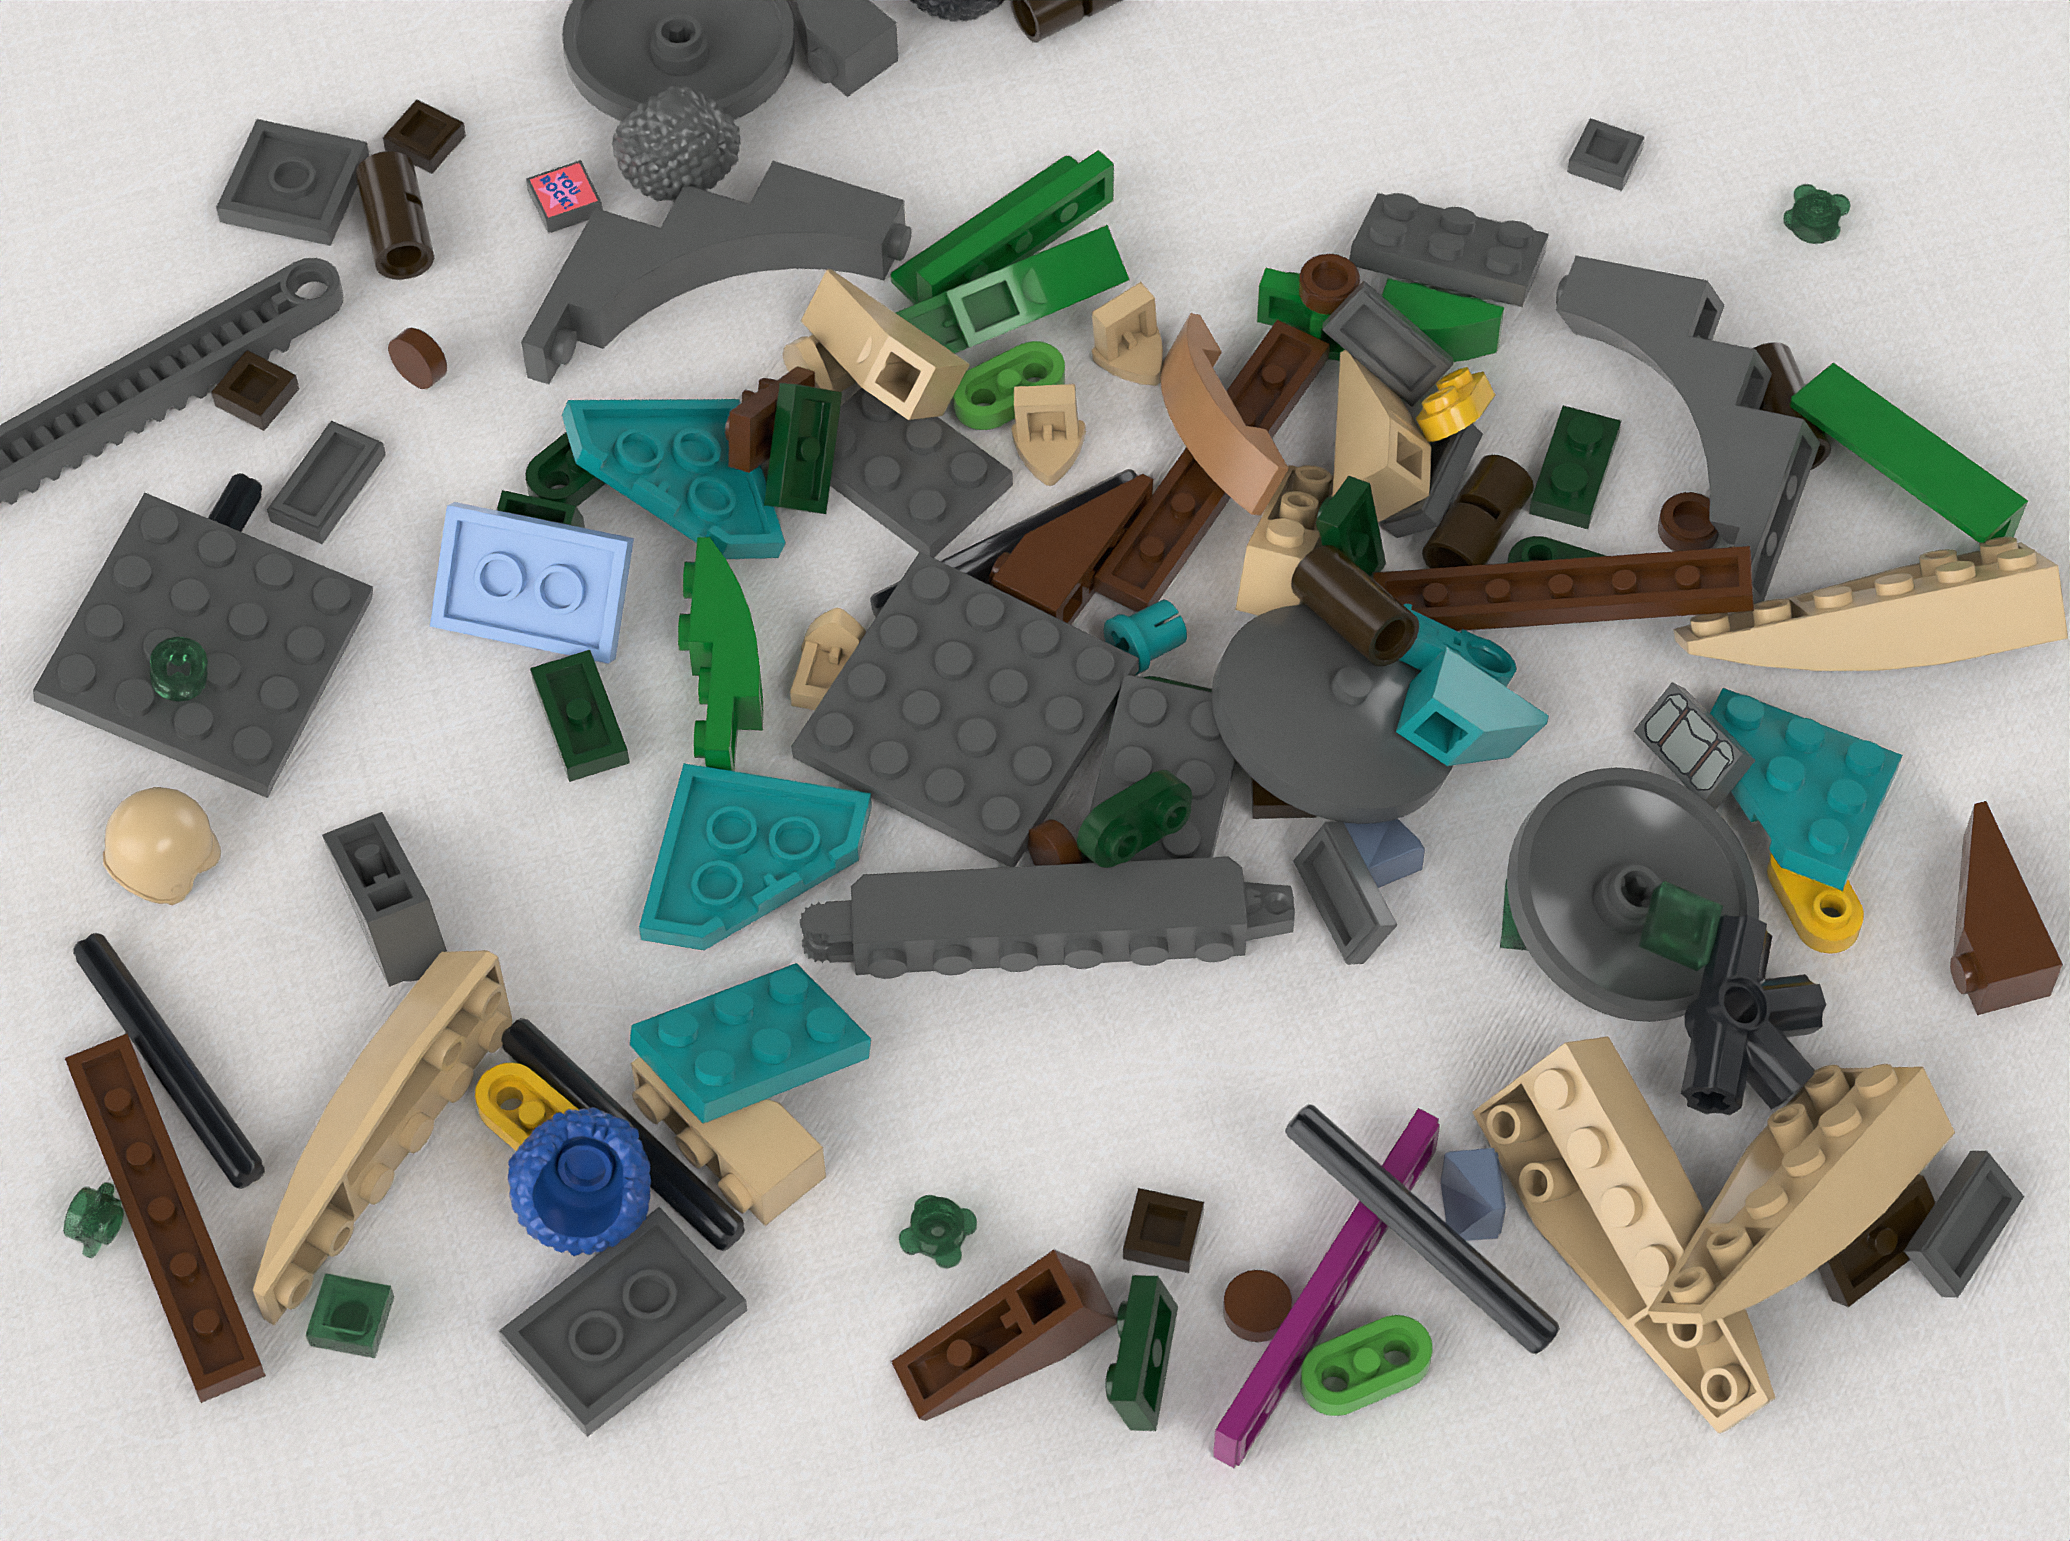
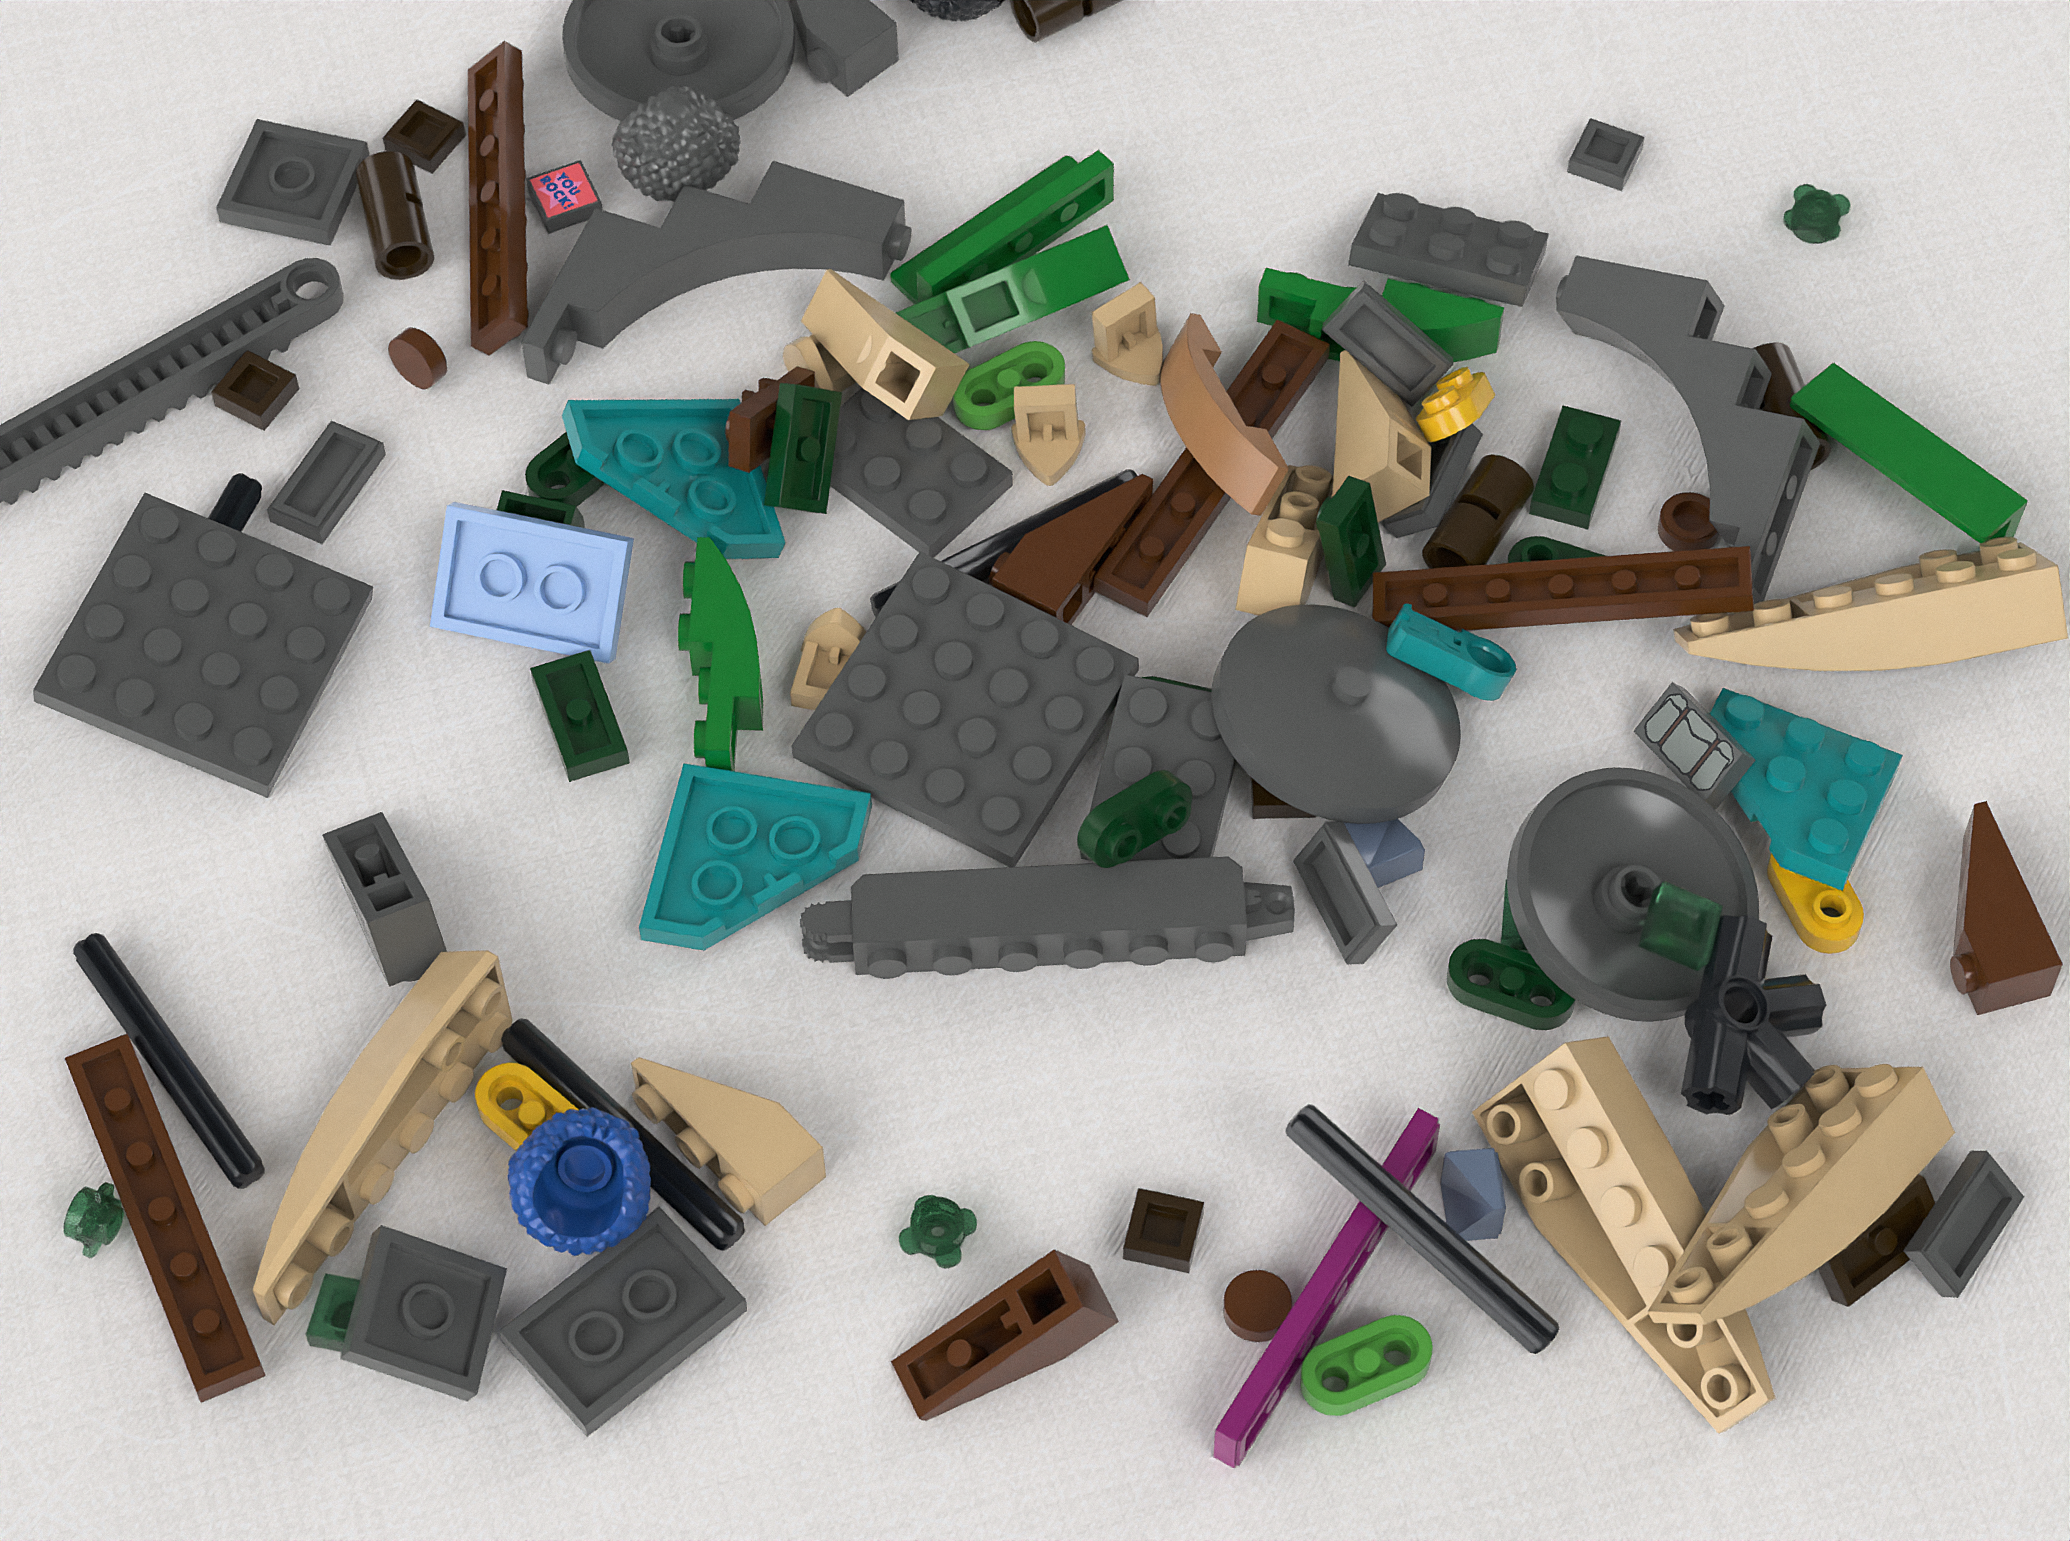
(159, 844): tan helmet -> none
(178, 686): clear green bush -> none
(424, 1313): none -> dark grey plate
(497, 199): none -> reddish brown plate
(749, 1042): teal plate -> none
(1053, 845): reddish brown tile -> none
(1146, 633): teal bush -> none
(1146, 1336): dark green plate -> none
(1327, 282): reddish brown tile -> none
(1355, 605): dark brown pin -> none
(1465, 713): teal slope -> none
(1512, 985): none -> dark green plate

